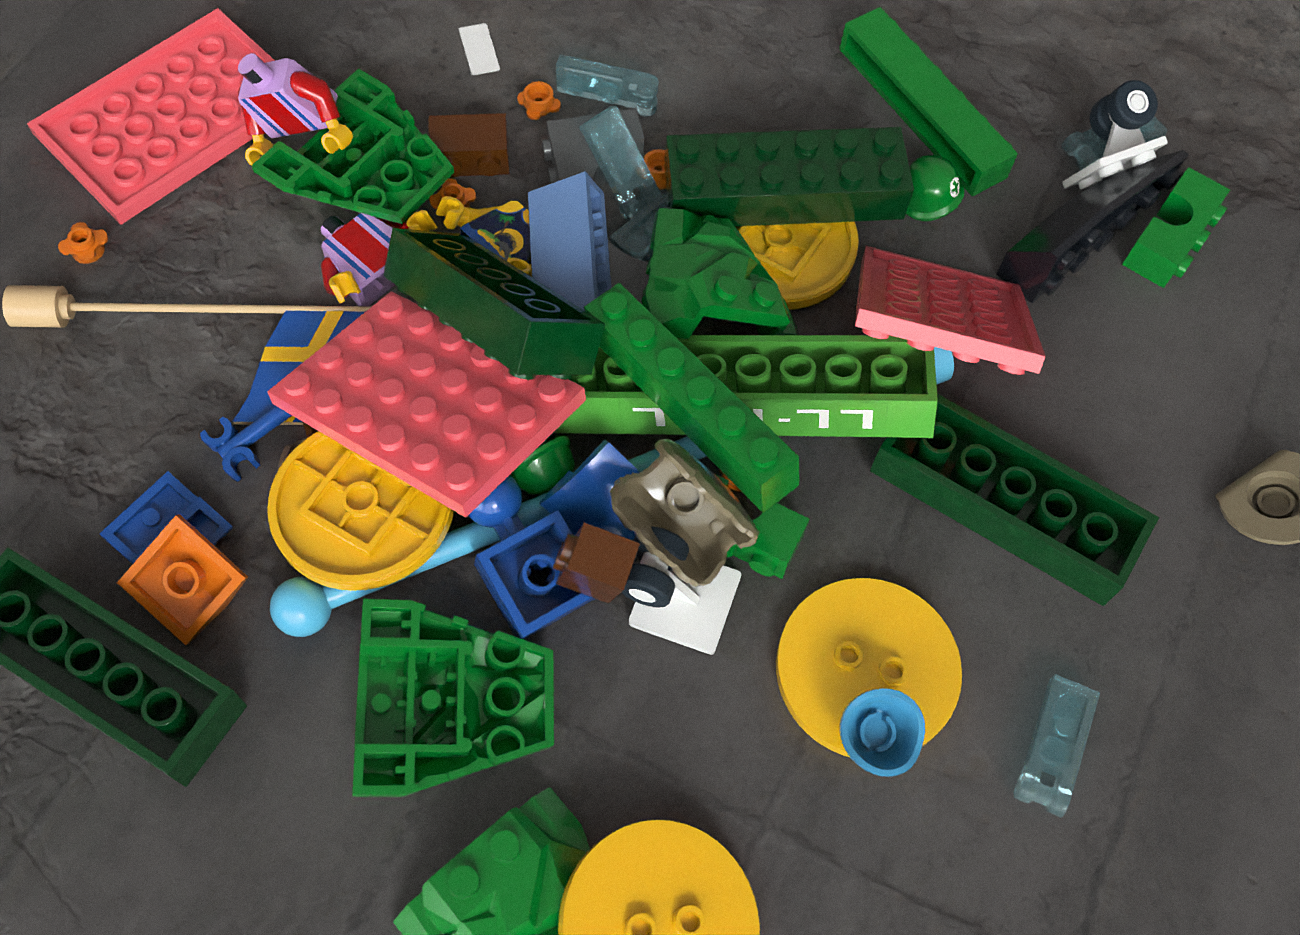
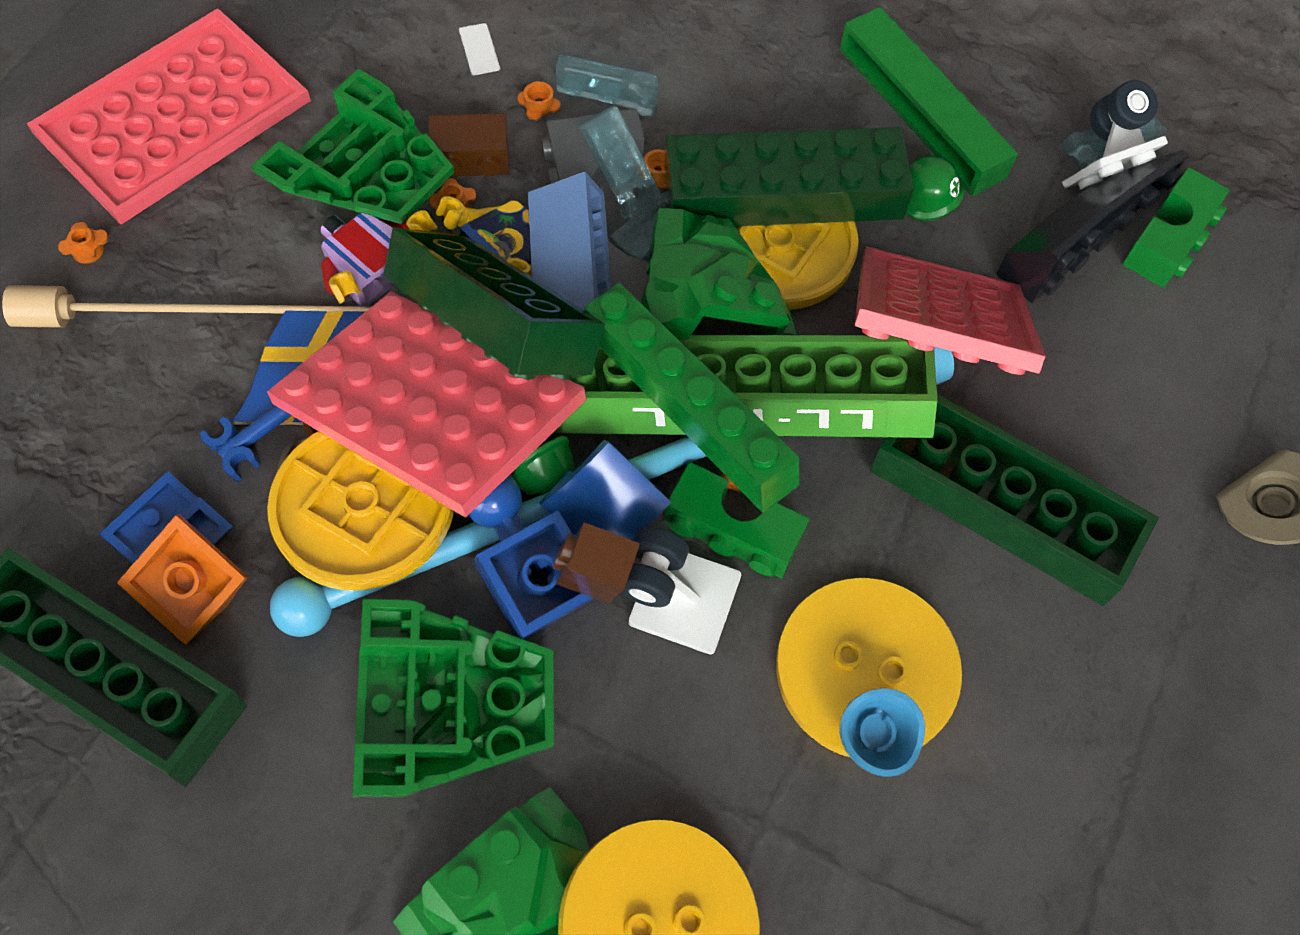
(287, 100): torso -> none
(689, 501): dark tan animal -> none
(1057, 744): clear light blue plate -> none

